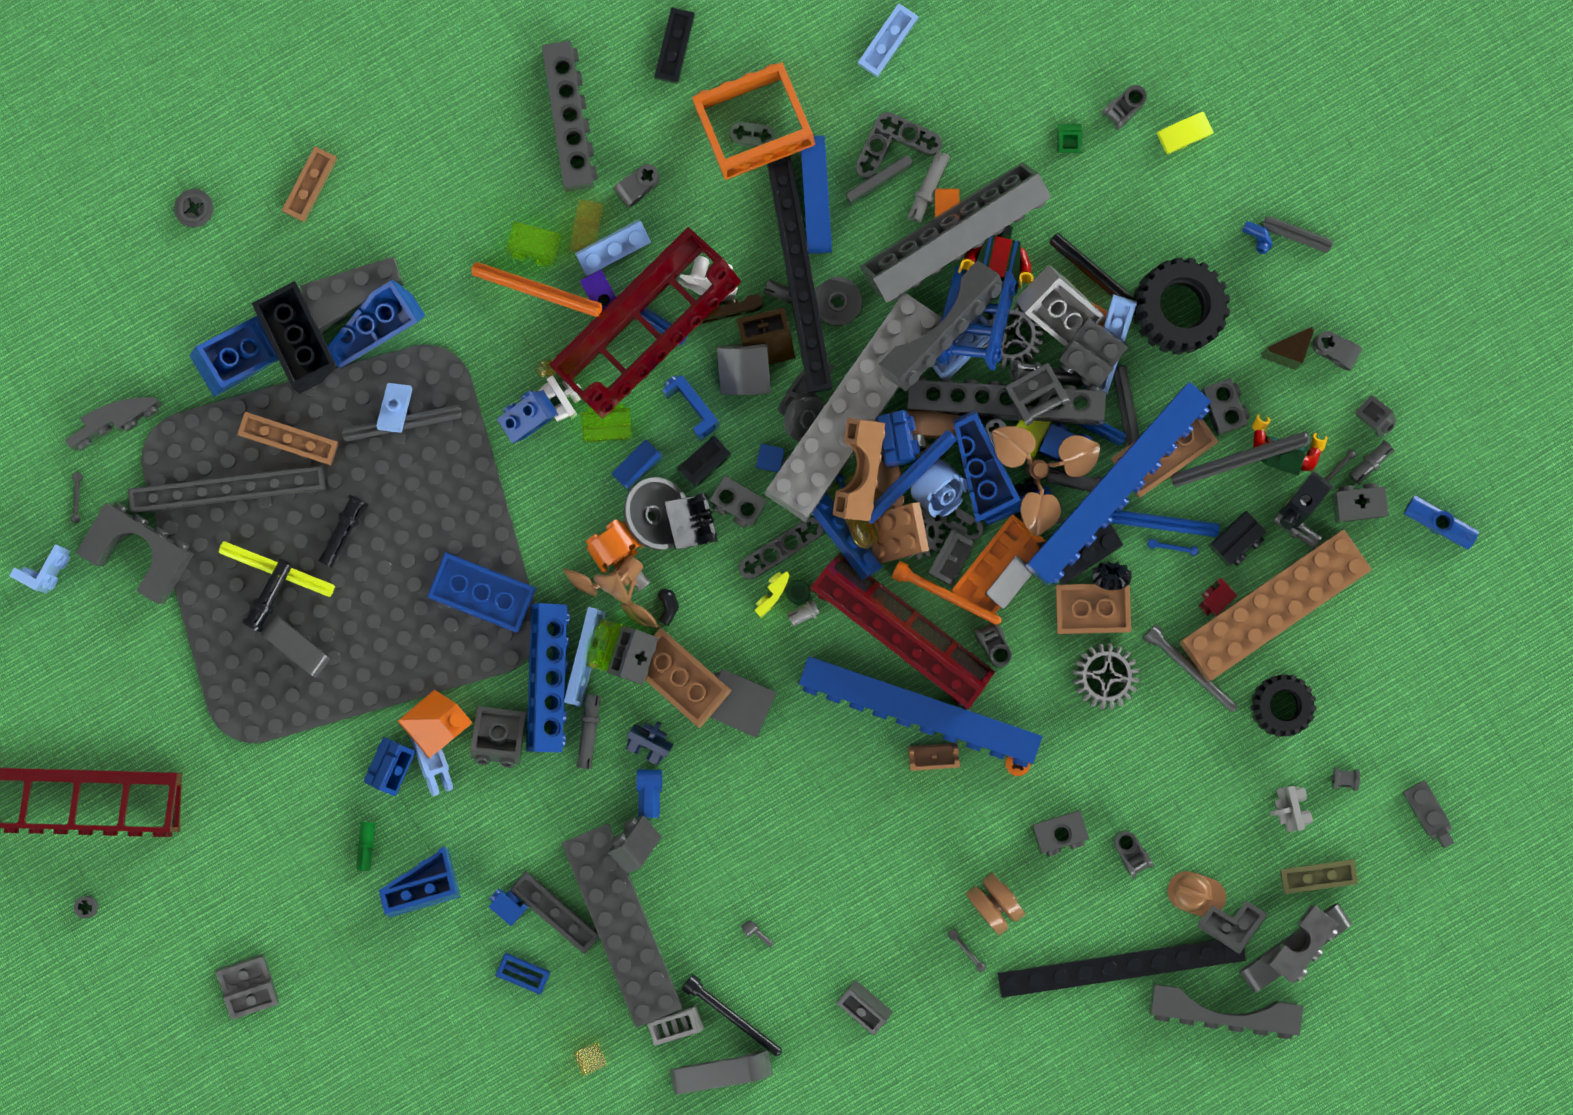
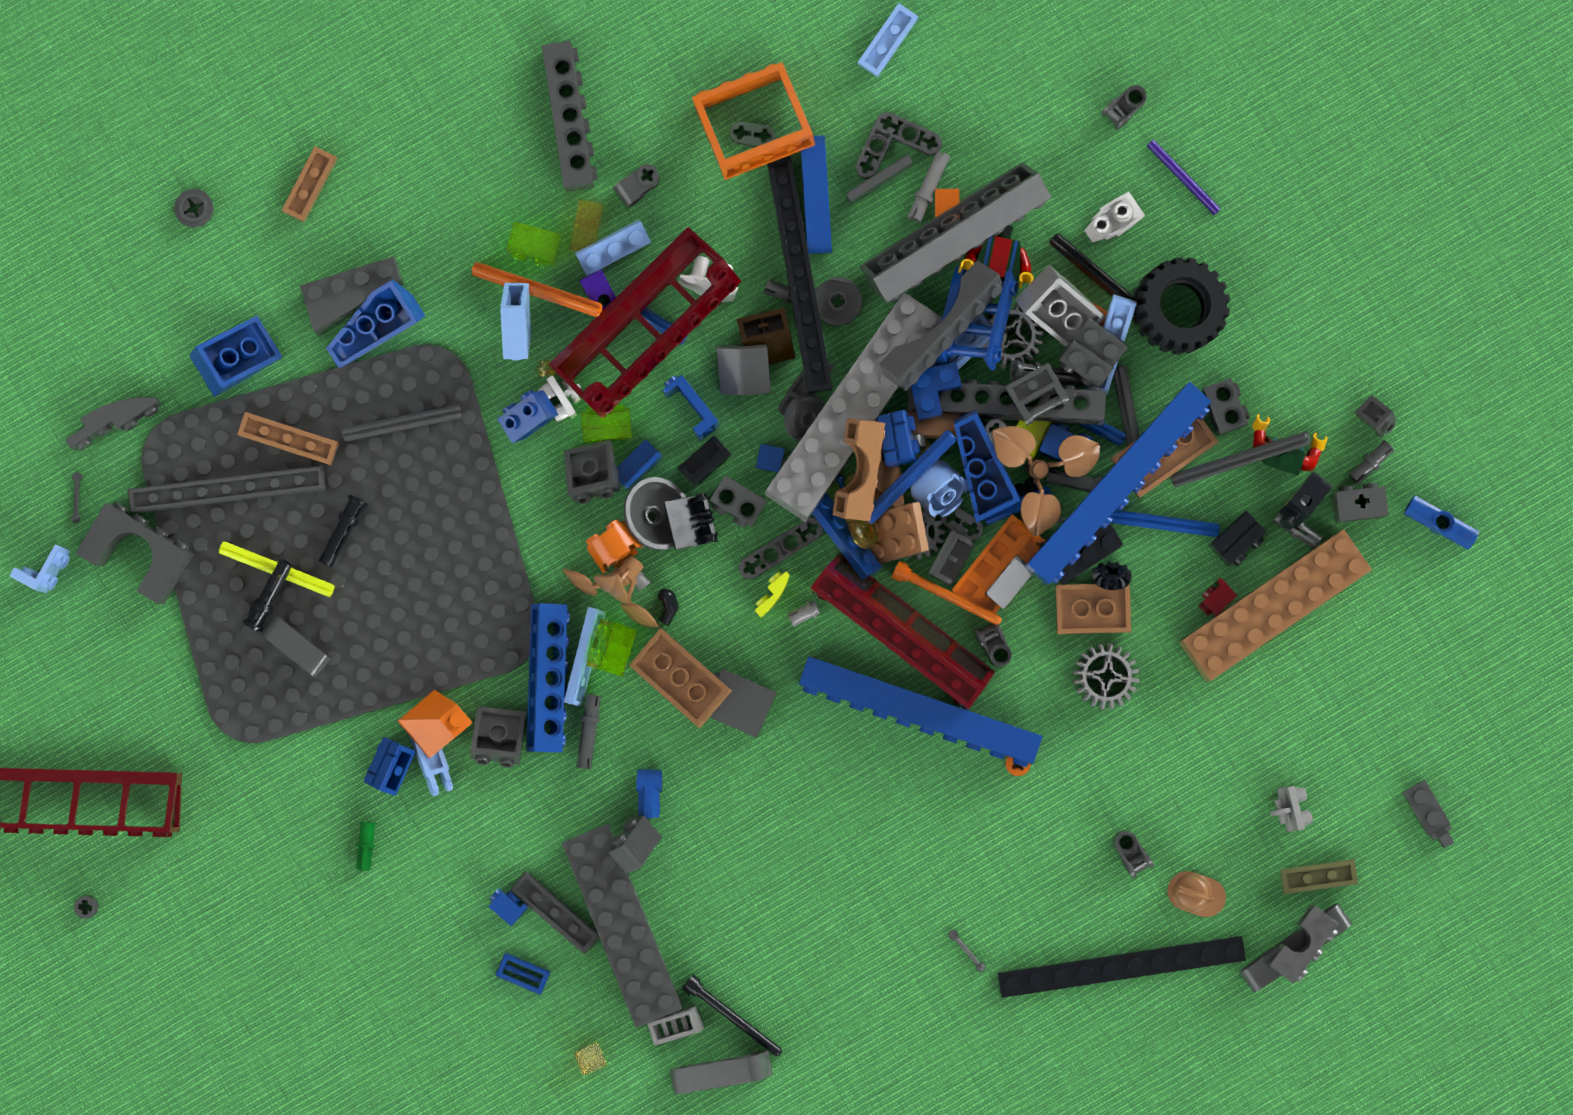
(247, 986): flat silver slope -> none
(295, 337): black slope -> none
(394, 407): light blue plate -> none
(423, 886): blue wedge -> none
(481, 592): blue tile -> none
(516, 321): none -> light blue brick
(591, 472): none -> dark grey plate
(632, 655): dark grey brick -> none
(650, 738): dark blue hips -> none
(674, 45): black plate -> none
(734, 308): dark brown hinge -> none
(750, 928): dark grey hand -> none
(798, 592): dark green tile -> none
(864, 1007): dark grey slope -> none
(928, 386): none -> blue plate
(933, 757): medium nougat hinge -> none
(995, 903): medium nougat wheel -> none
(1045, 831): dark grey brick -> none
(1069, 138): green slope -> none
(1114, 218): none -> white connector
(1152, 543): blue hinge -> none
(1156, 637): dark grey piece -> none
(1183, 177): none -> dark purple bar
(1185, 133): neon yellow slope -> none
(1233, 931): dark grey plate -> none
(1261, 234): blue arm -> none
(1276, 1017): dark grey arch -> none
(1291, 350): dark brown slope -> none
(1297, 234): dark grey axle -> none
(1303, 698): black tyre -> none
(1340, 352): dark grey piece -> none
(1345, 779): dark grey bush -> none
(1351, 454): dark grey hinge -> none

